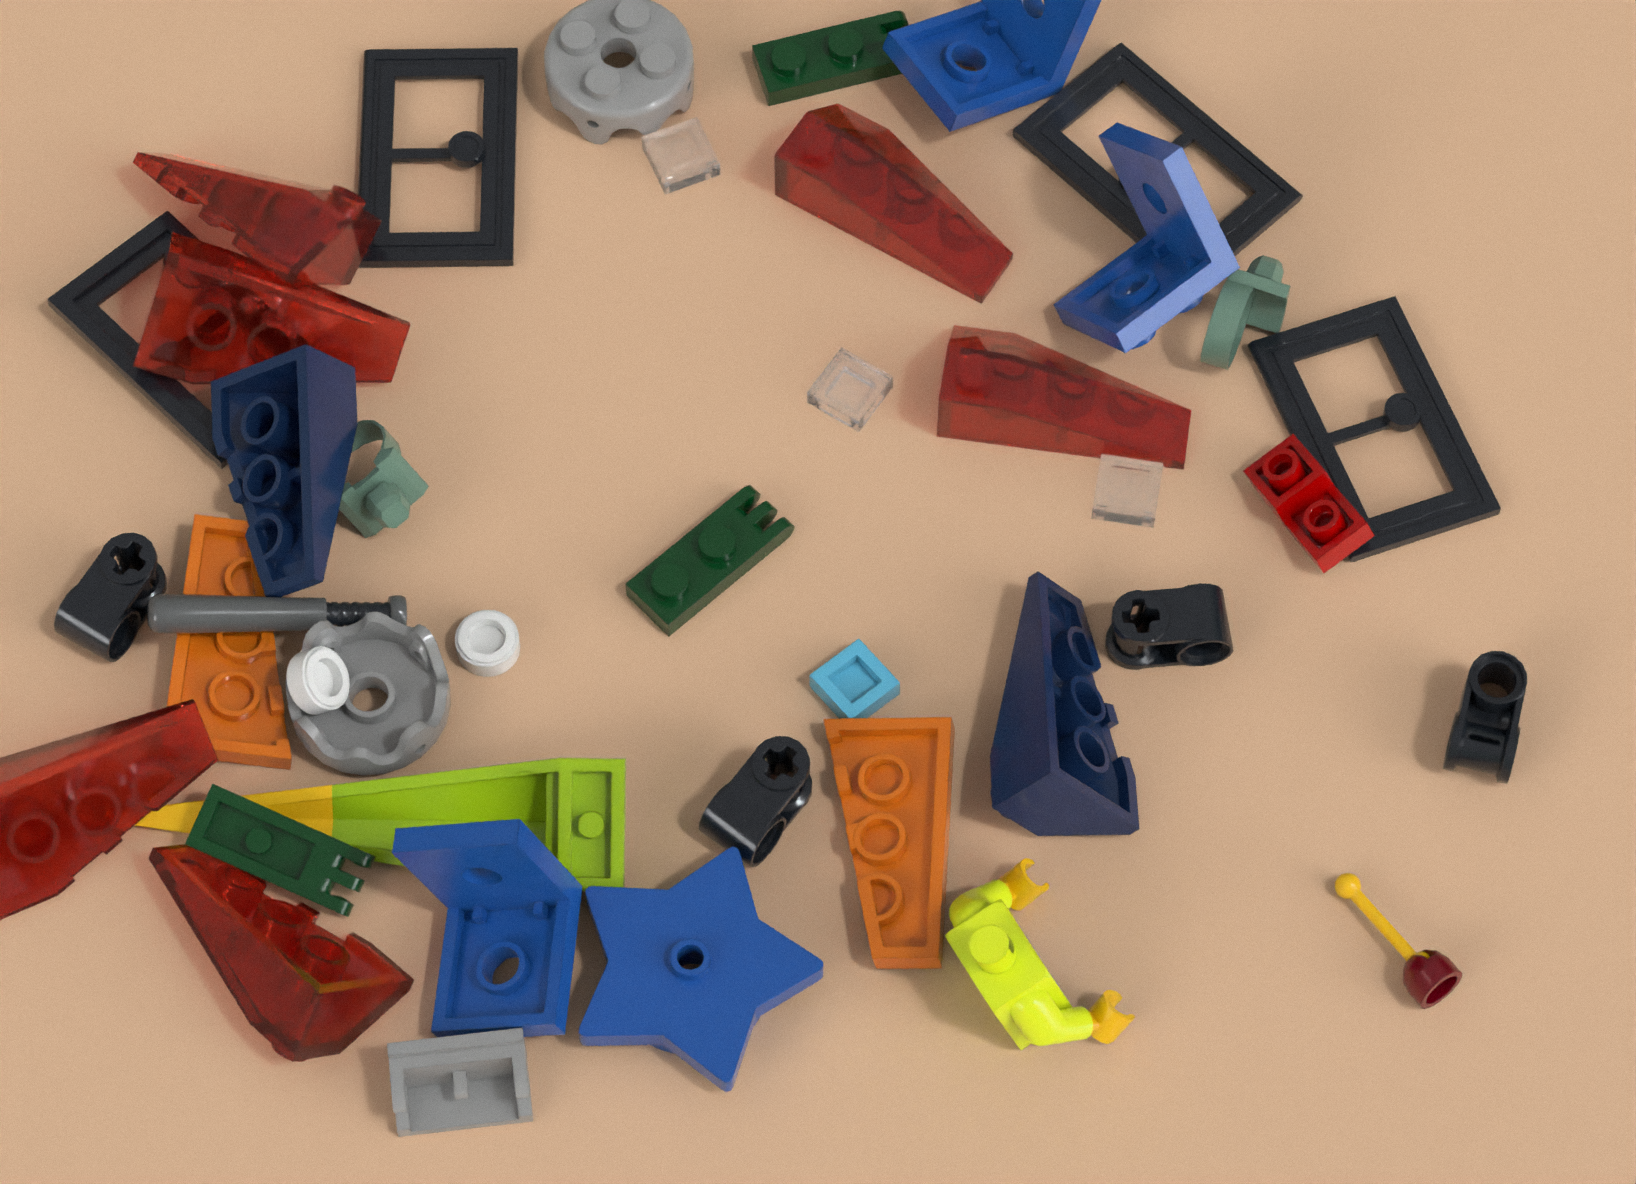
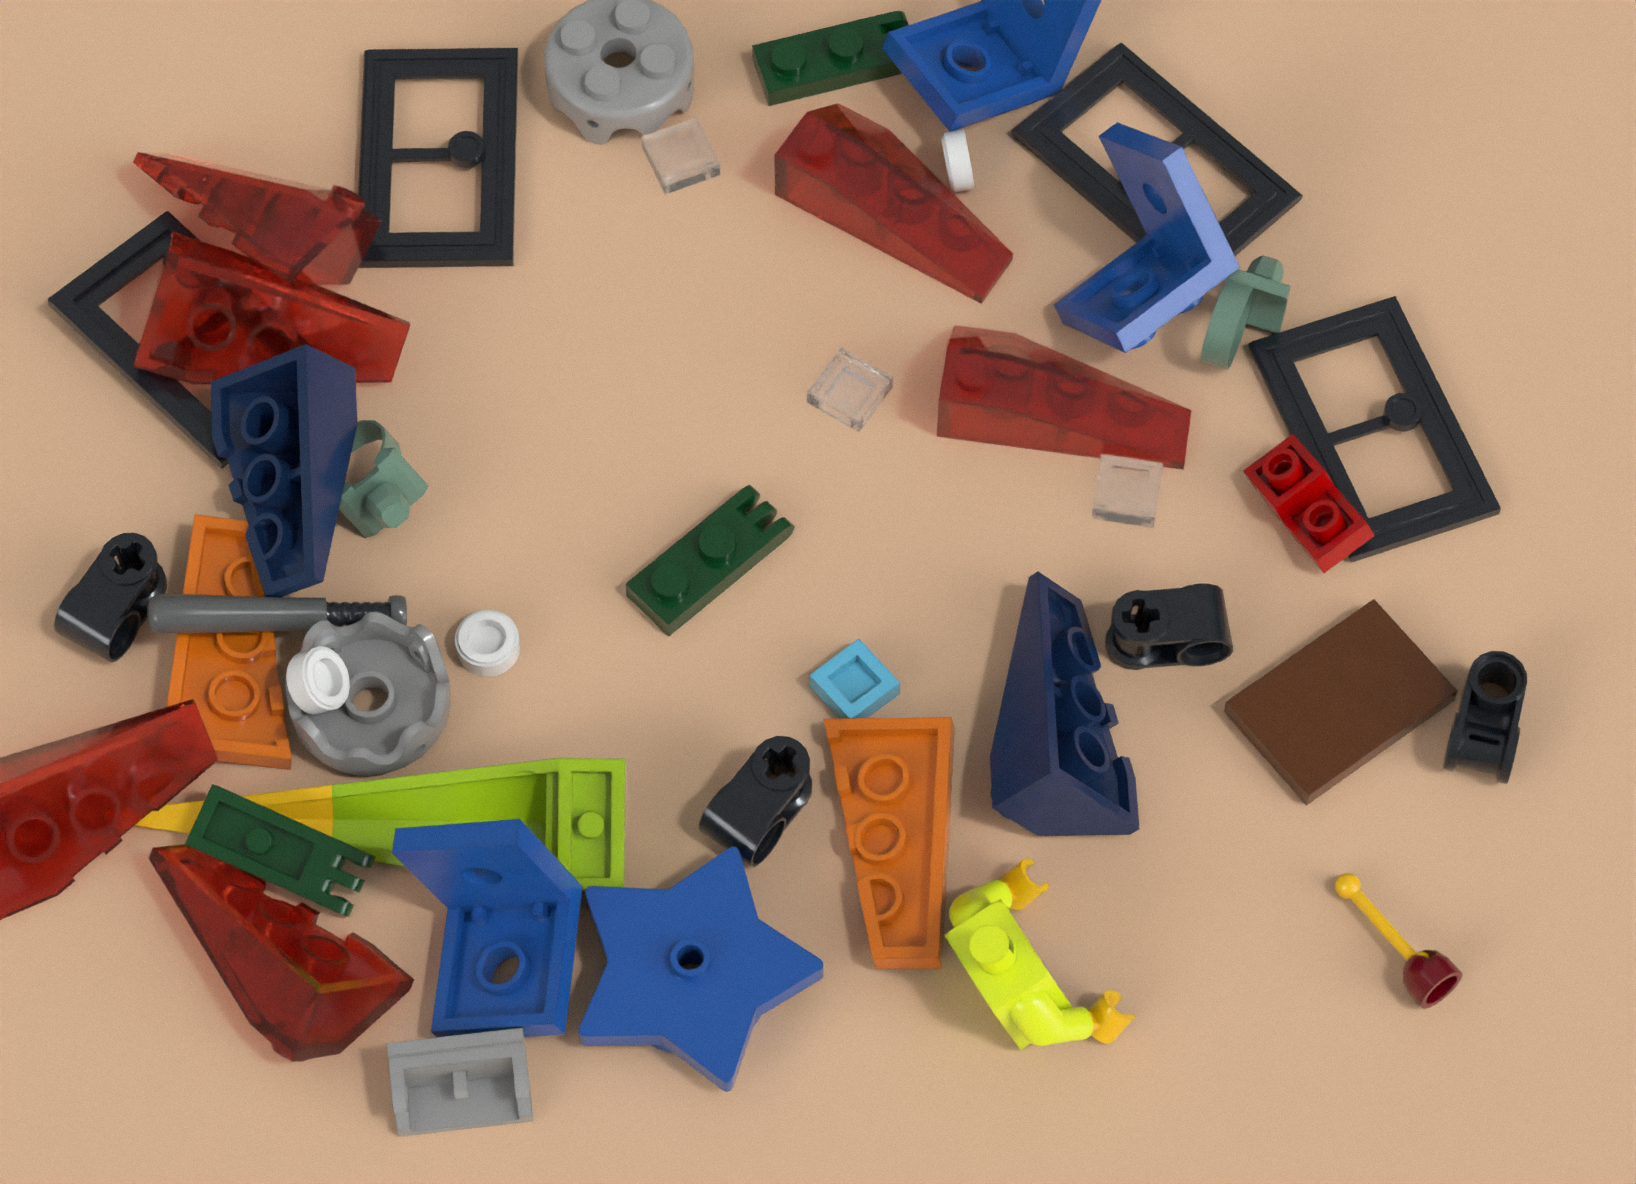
(957, 160): none -> white tile
(1340, 701): none -> reddish brown tile

